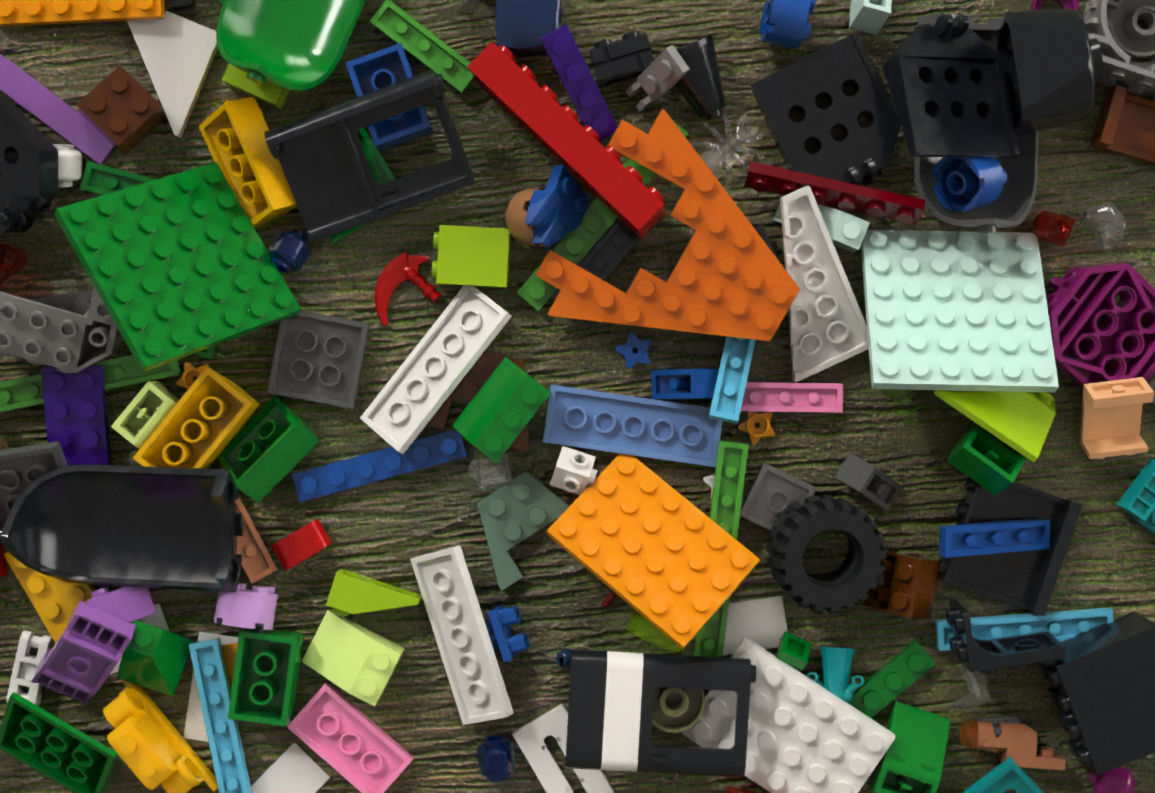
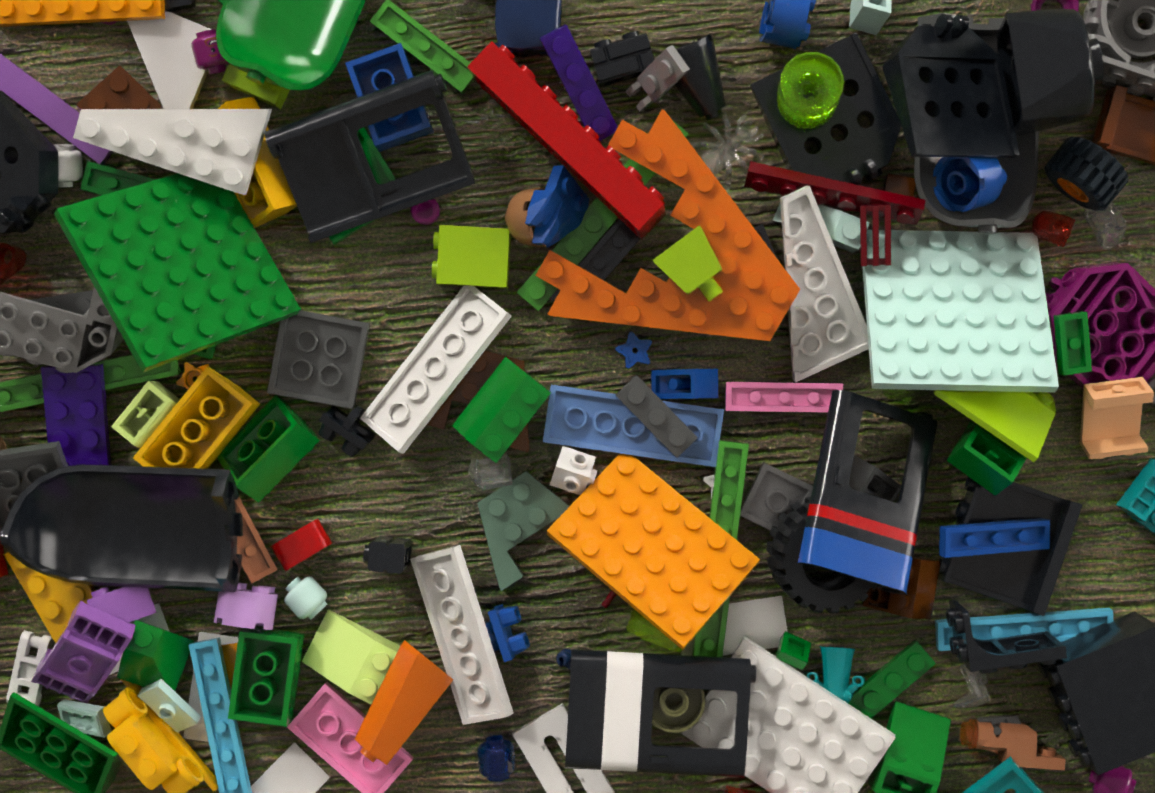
(84, 717): none -> light aqua plate
(169, 705): none -> light aqua plate
(197, 143): none -> white wing
(207, 52): none -> magenta head
(290, 251): clear blue head -> none
(305, 597): none -> light aqua head
(347, 426): none -> black hips
(362, 594): lime slope -> none
(378, 465): blue plate -> none
(388, 554): none -> black brick
(396, 272): red piece -> none
(401, 703): none -> orange slope
(426, 212): none -> magenta tile
(656, 416): none -> dark grey plate
(692, 264): none -> lime torso
(732, 379): medium azure plate -> none
(764, 429): light orange plate -> none
(806, 74): none -> clear neon green wheel
(856, 530): none -> black piece
(875, 261): none -> dark red tile
(899, 184): none -> reddish brown tile
(1072, 343): none -> green plate
(1086, 173): none -> black wheel

